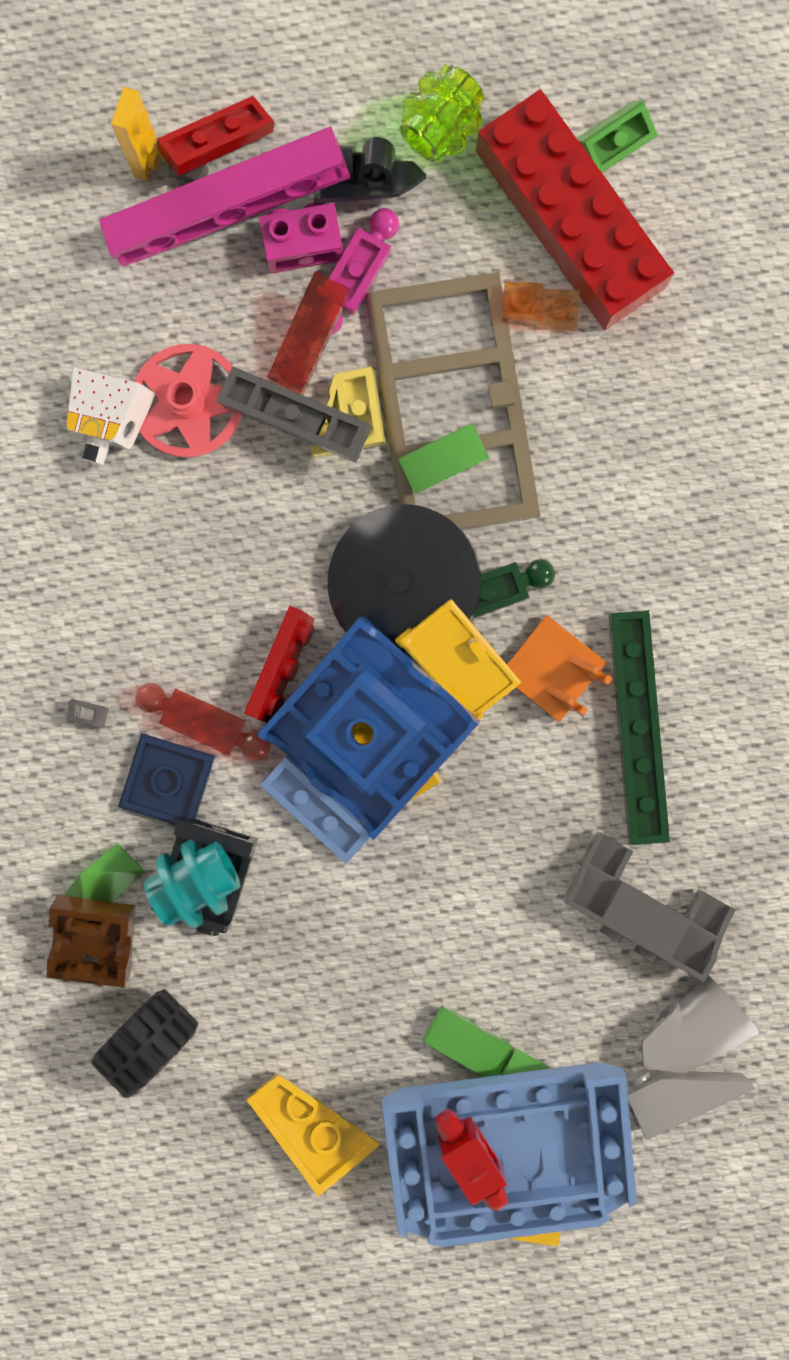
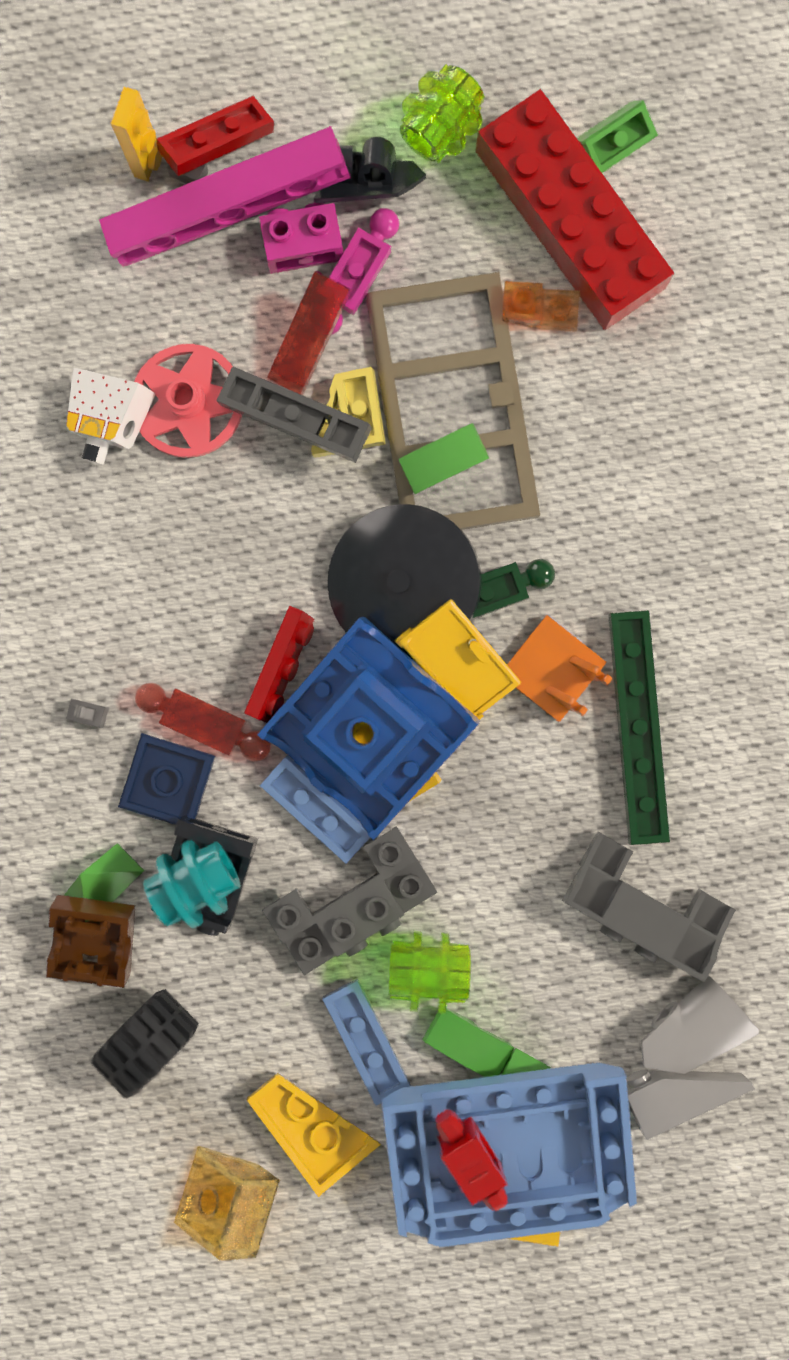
(226, 1204): none -> clear yellow slope
(359, 912): none -> dark grey bracket
(365, 1040): none -> medium blue plate
(429, 971): none -> clear neon green piece

